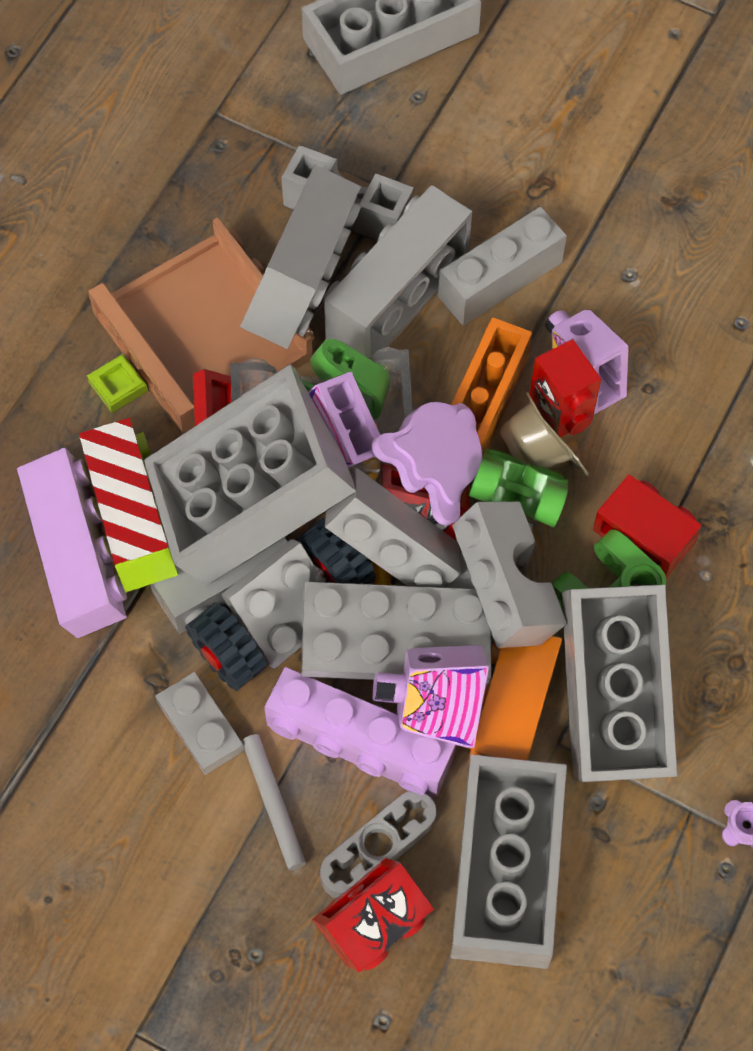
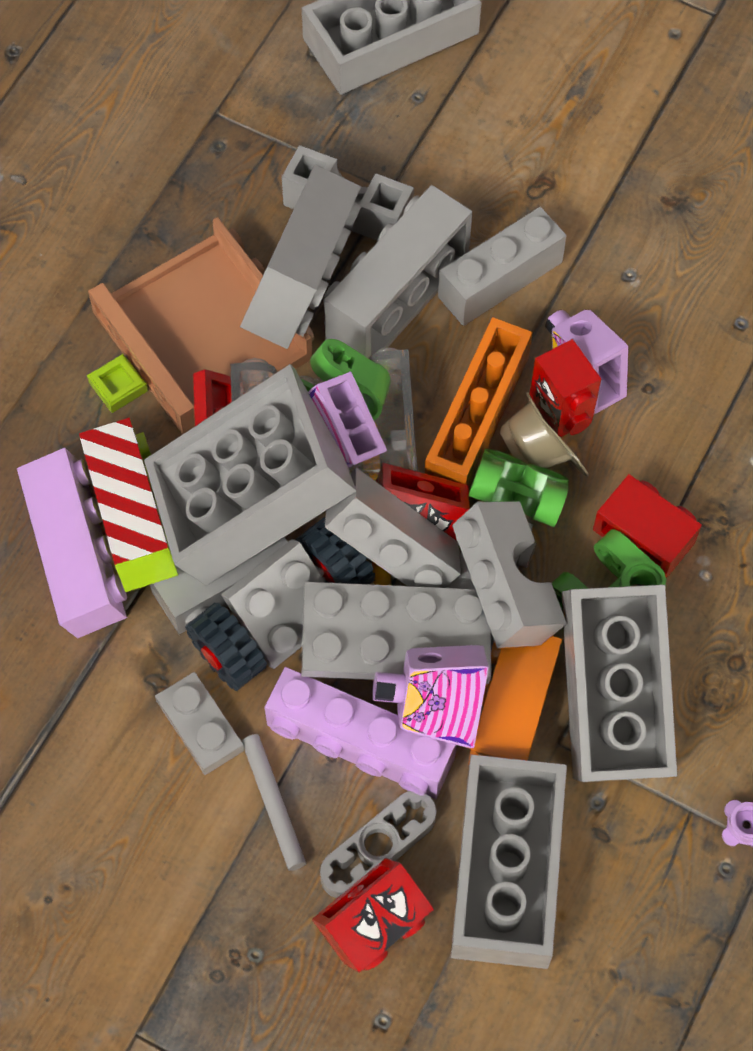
(435, 452): lavender tile -> none

